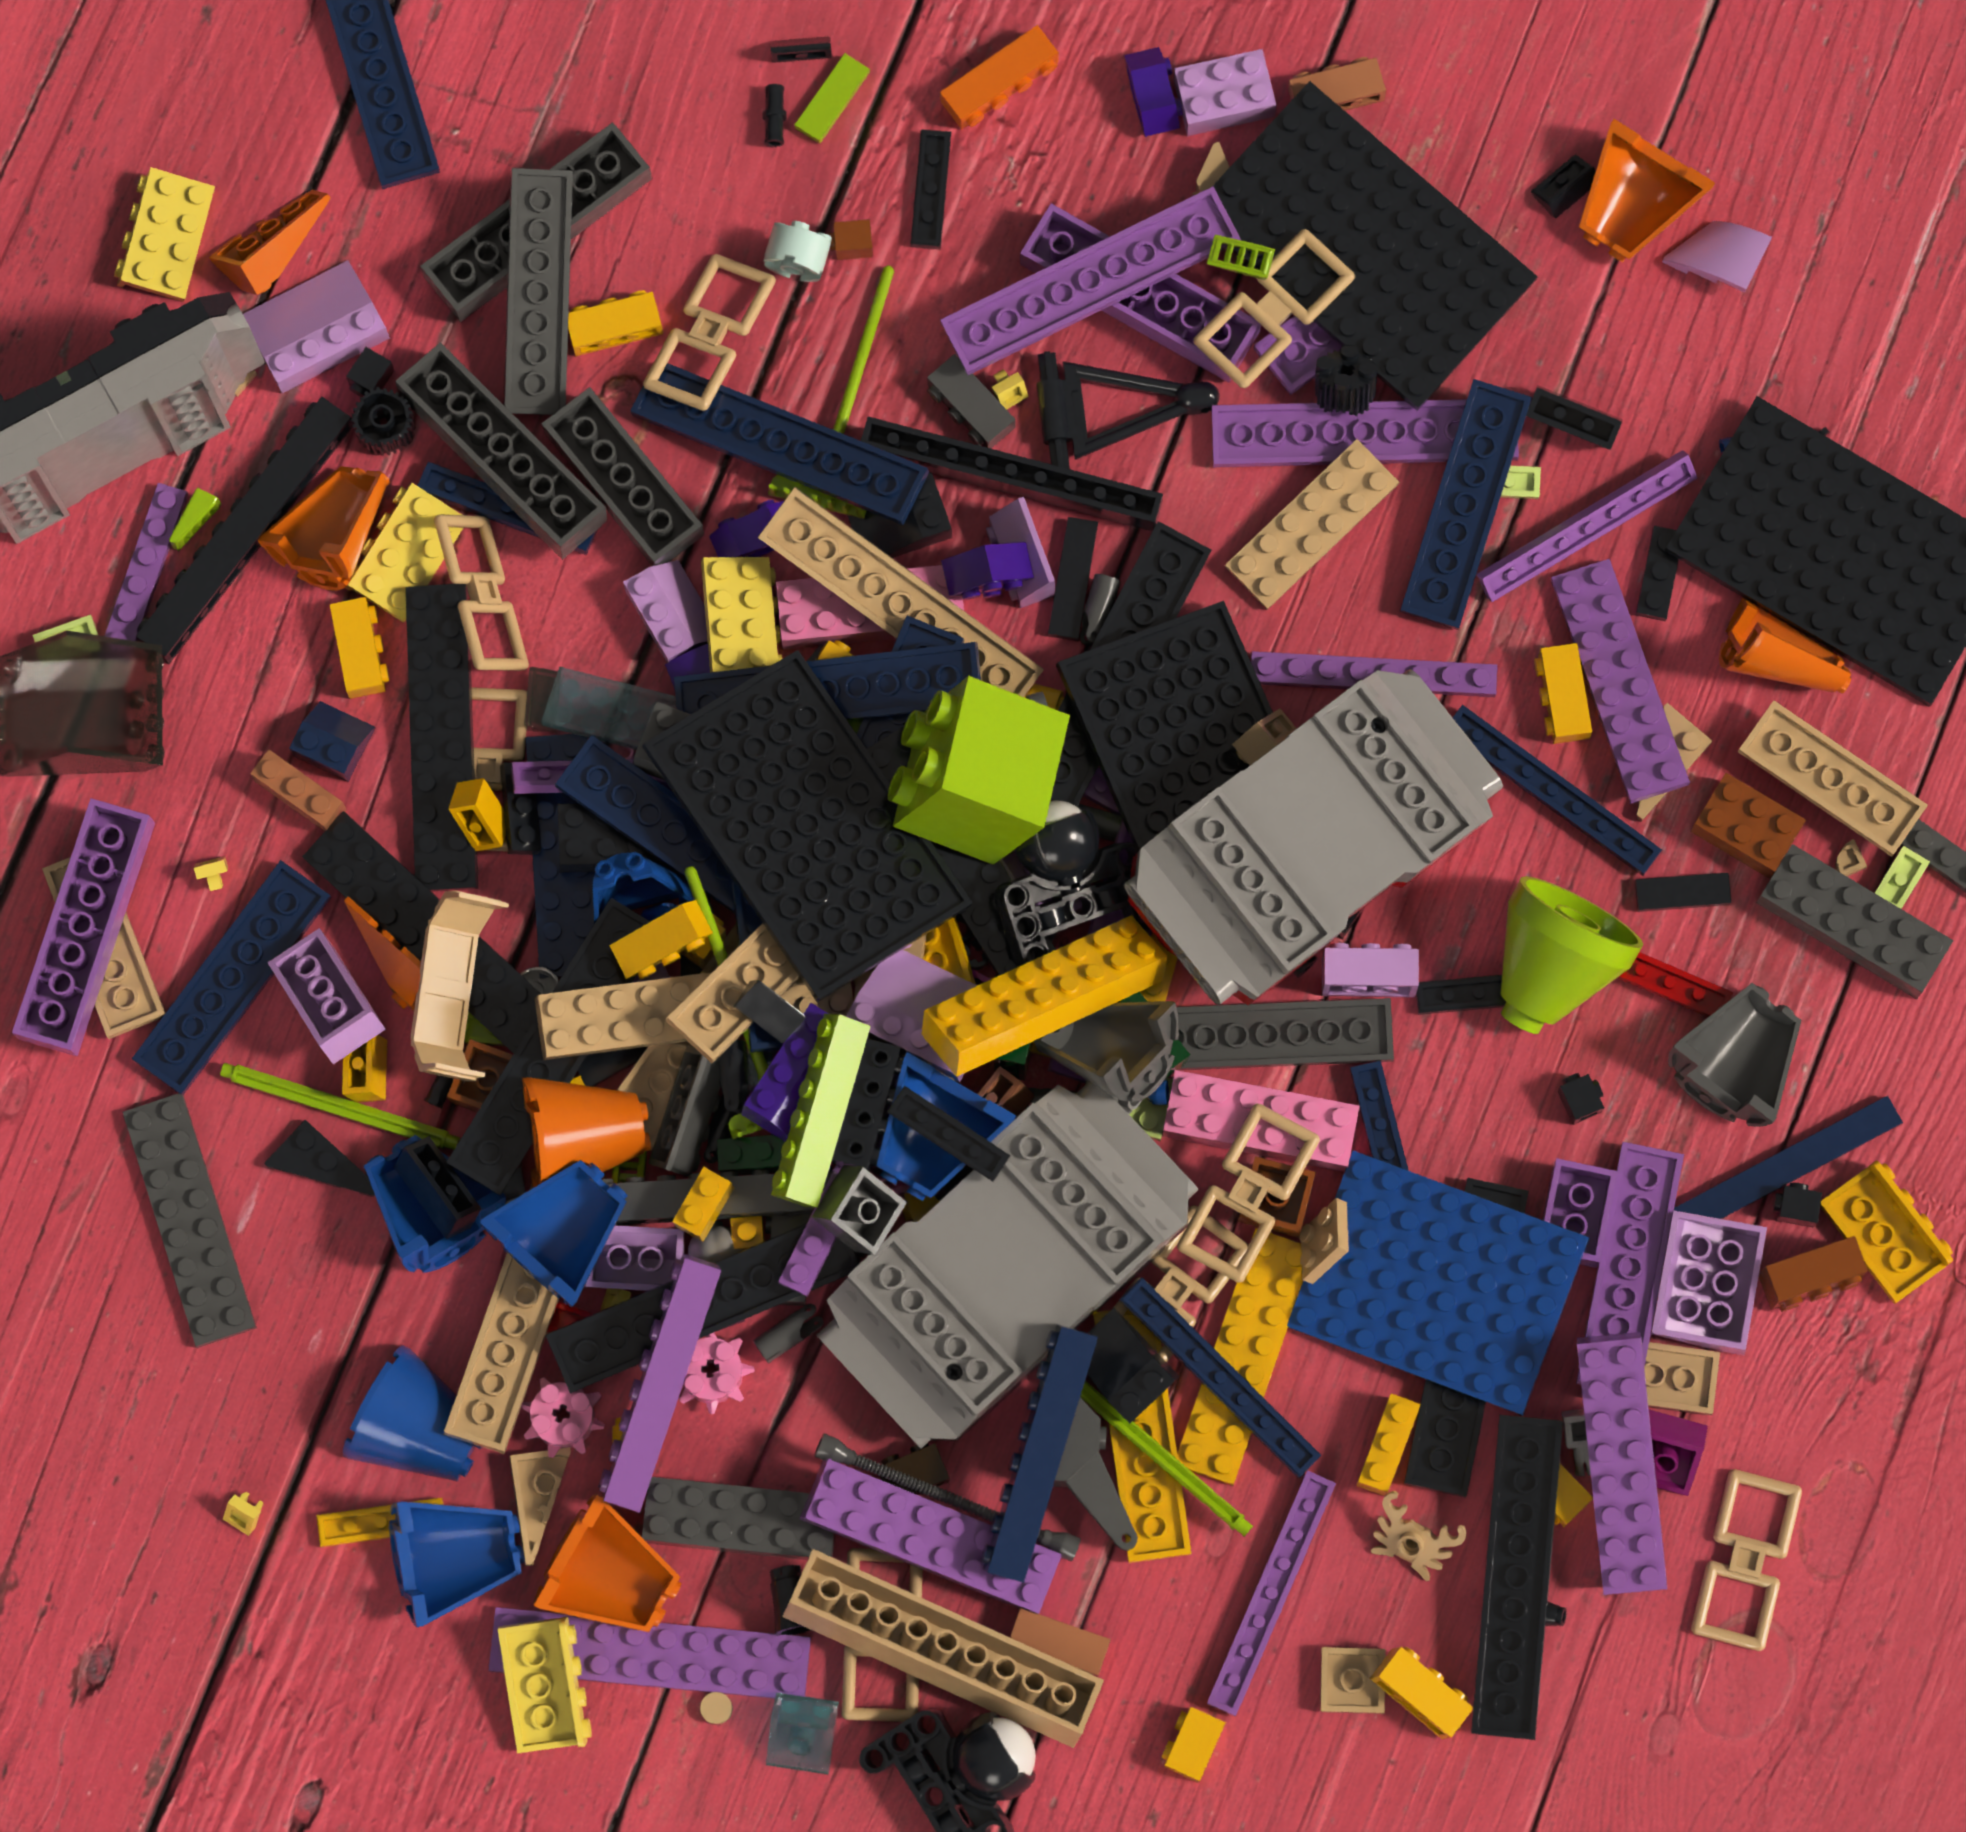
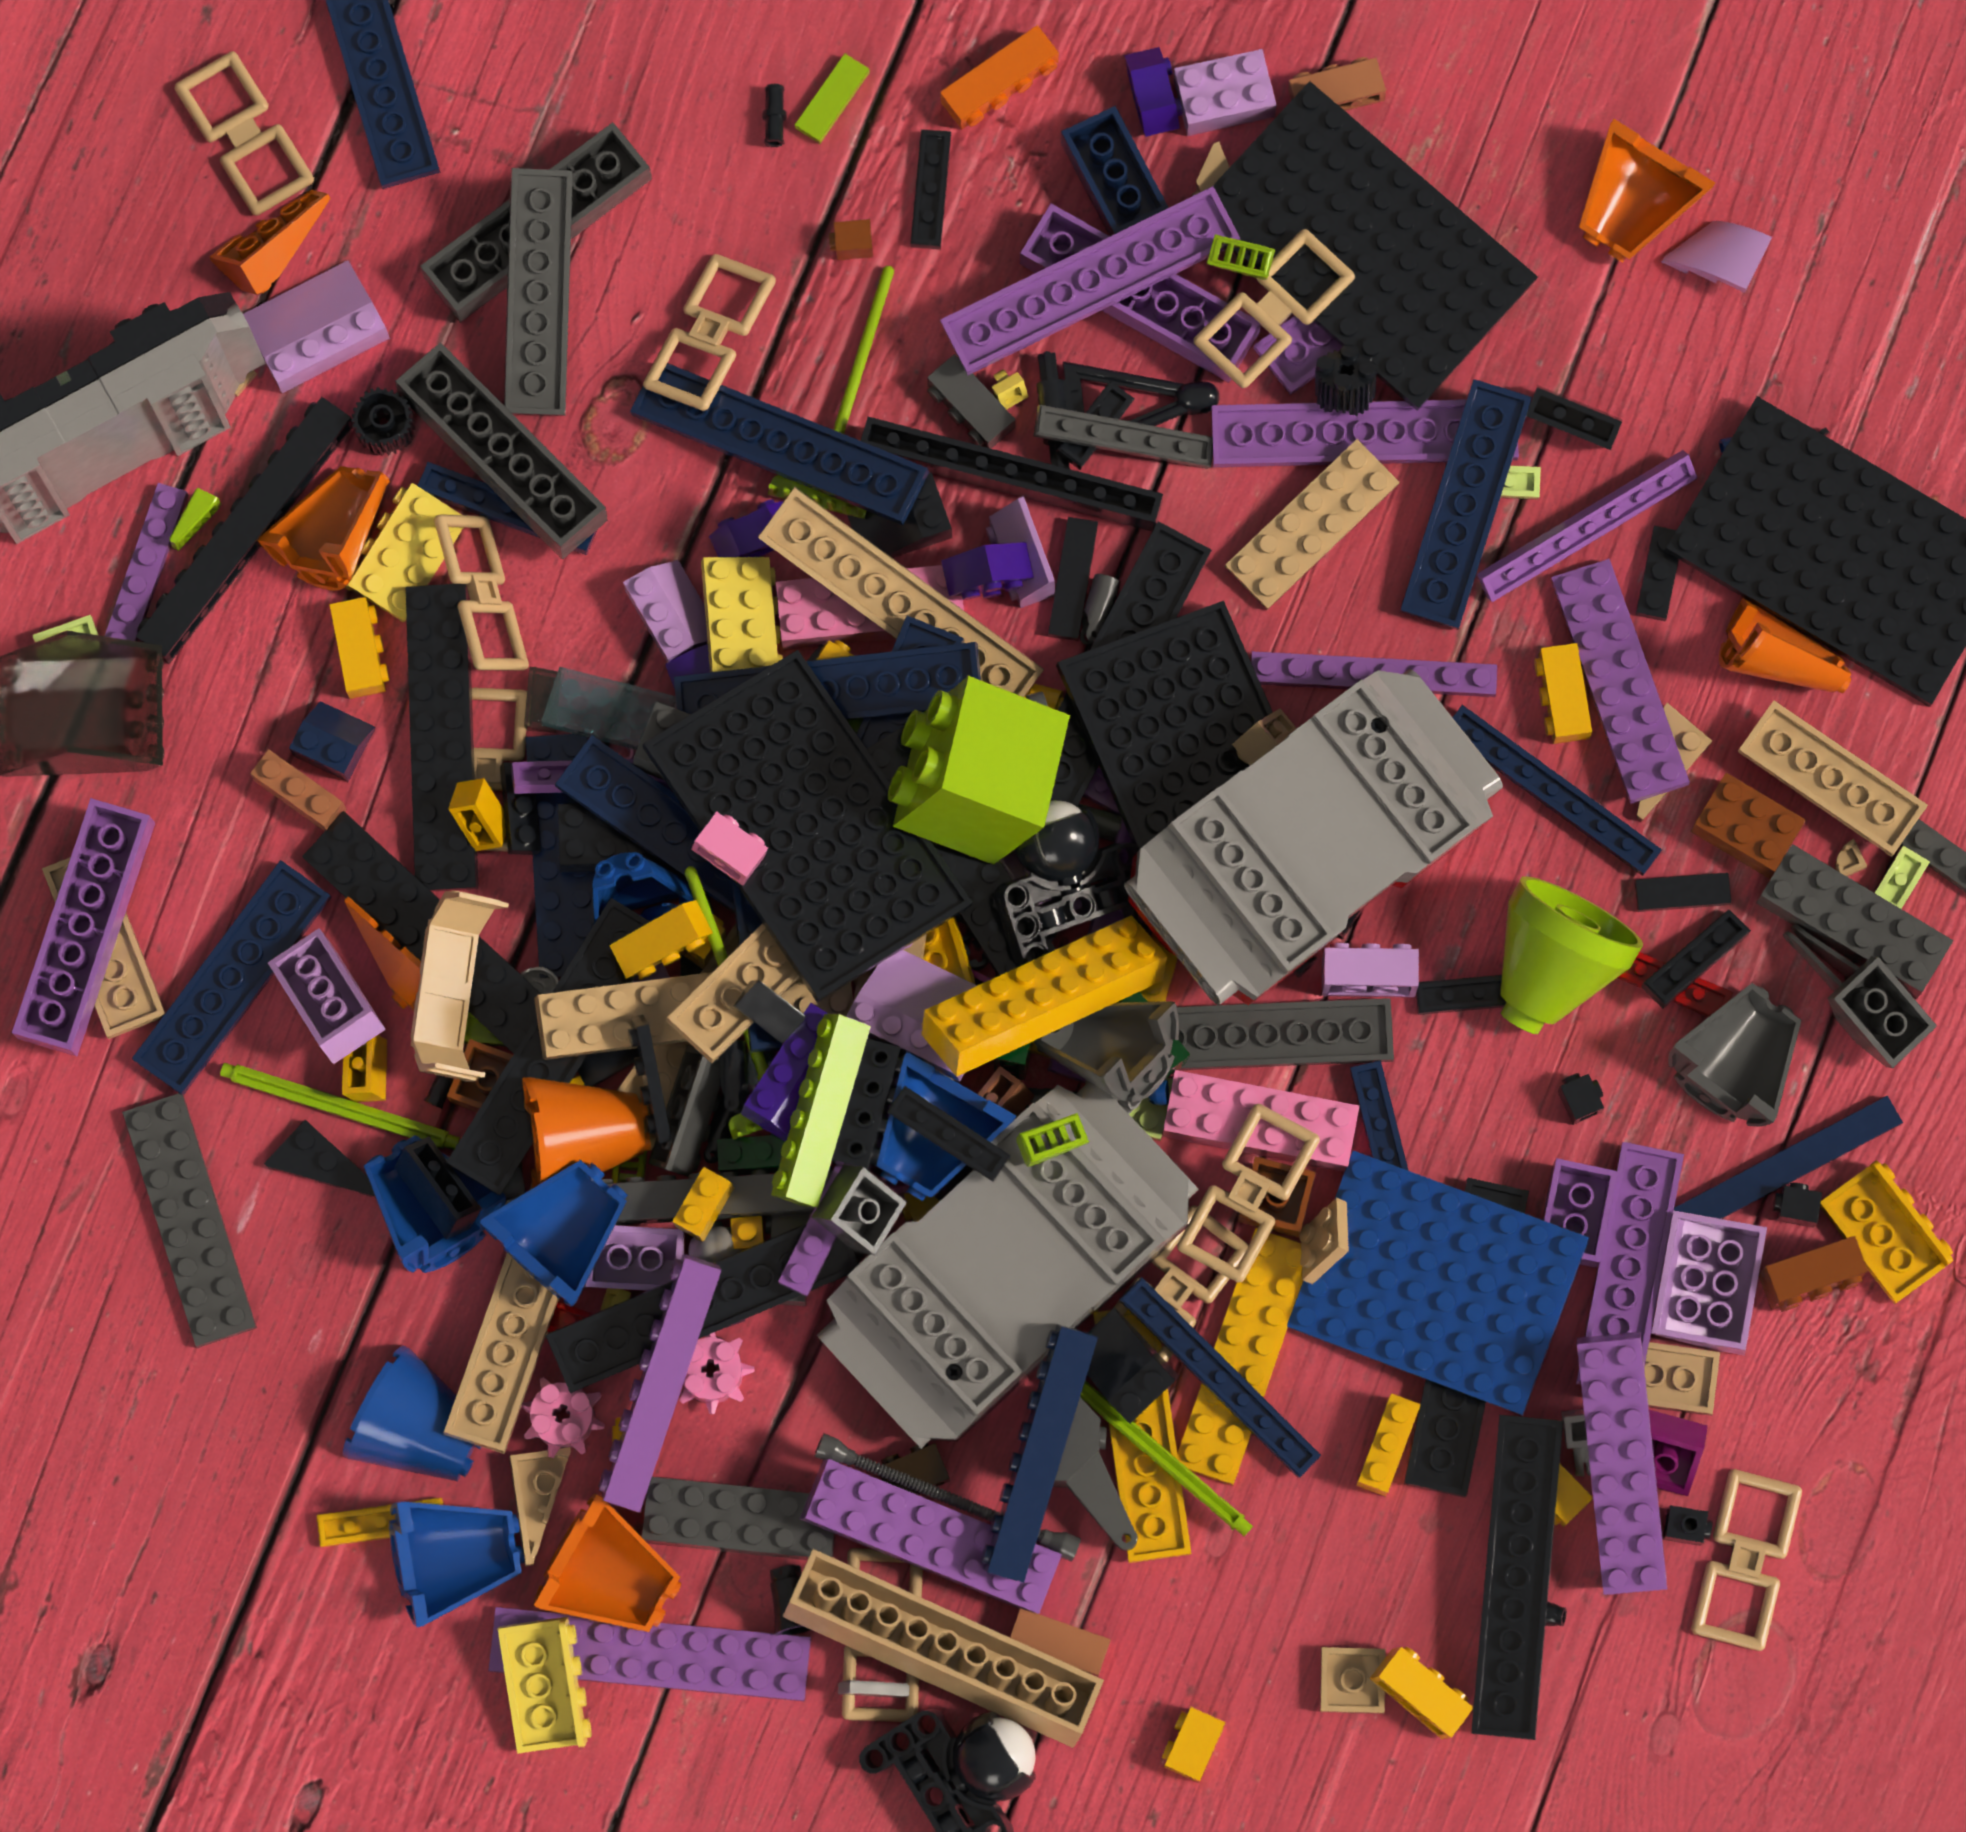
(164, 234): light yellow bracket -> none
(212, 870): light yellow tile -> none
(242, 1514): light yellow tile -> none
(244, 133): none -> tan bar
(369, 372): black brick -> none
(614, 322): yellow brick -> none
(623, 478): dark grey brick -> none
(646, 1067): none -> black plate
(716, 1708): tan tile -> none
(730, 847): none -> bright pink brick
(788, 1333): dark grey piece -> none
(797, 251): light aqua brick -> none
(800, 49): black slope -> none
(802, 1733): clear light blue slope -> none
(875, 1689): none -> light grey tile
(1026, 1149): none -> lime slope
(1110, 403): none -> black tile
(1112, 171): none -> dark blue brick
(1123, 436): none -> dark grey tile
(1271, 1593): medium lavender plate -> none
(1412, 1540): tan animal -> none
(1565, 186): black slope -> none
(1687, 1525): none -> black brick
(1695, 958): none -> black tile
(1869, 1003): none -> dark grey slope

